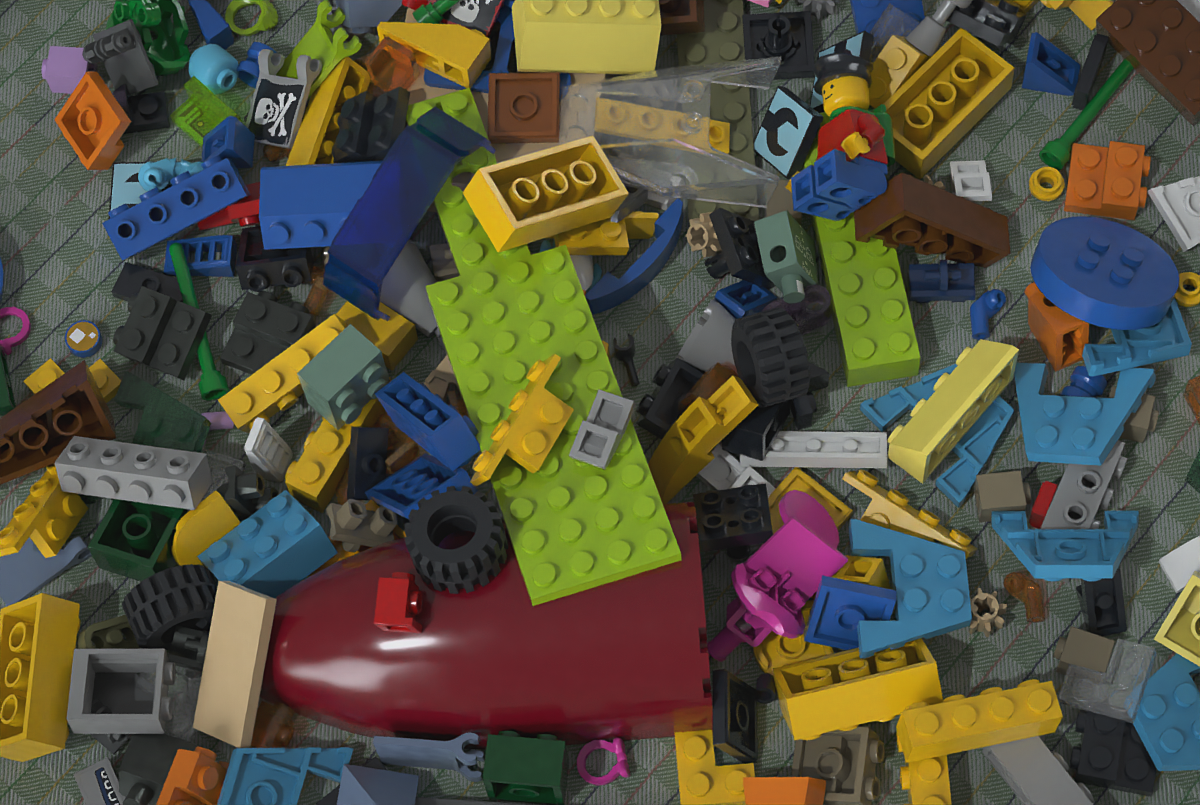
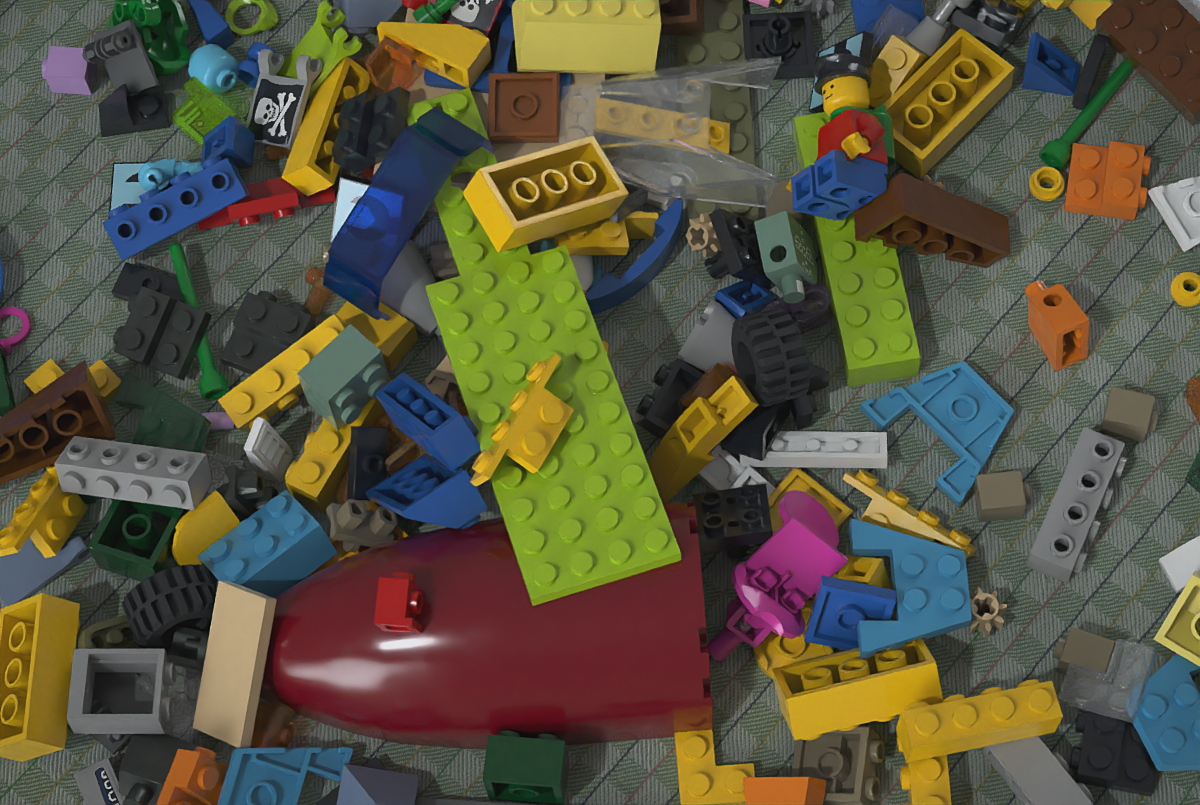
(83, 339): tile -> none
(93, 122): orange plate -> none
(216, 268): blue slope -> none
(270, 267): black plate -> none
(309, 202): blue slope -> none
(431, 753): sand blue flag -> none
(452, 513): black tyre -> none
(602, 430): light grey slope -> none
(620, 768): dark pink piece -> none
(626, 355): black hand -> none
(734, 717): black tile -> none
(765, 689): black hand -> none
(787, 132): tile -> none
(941, 282): dark blue hips -> none
(952, 408): light yellow slope -> none
(970, 180): white slope -> none
(982, 310): blue arm -> none
(1028, 593): clear orange arm -> none
(1042, 504): red tile -> none
(1068, 552): dark azure wing -> none
(1074, 426): dark azure wing -> none
(1084, 385): blue wheel -> none
(1103, 605): black slope -> none
(1104, 273): blue brick -> none
(1141, 346): dark azure wing -> none

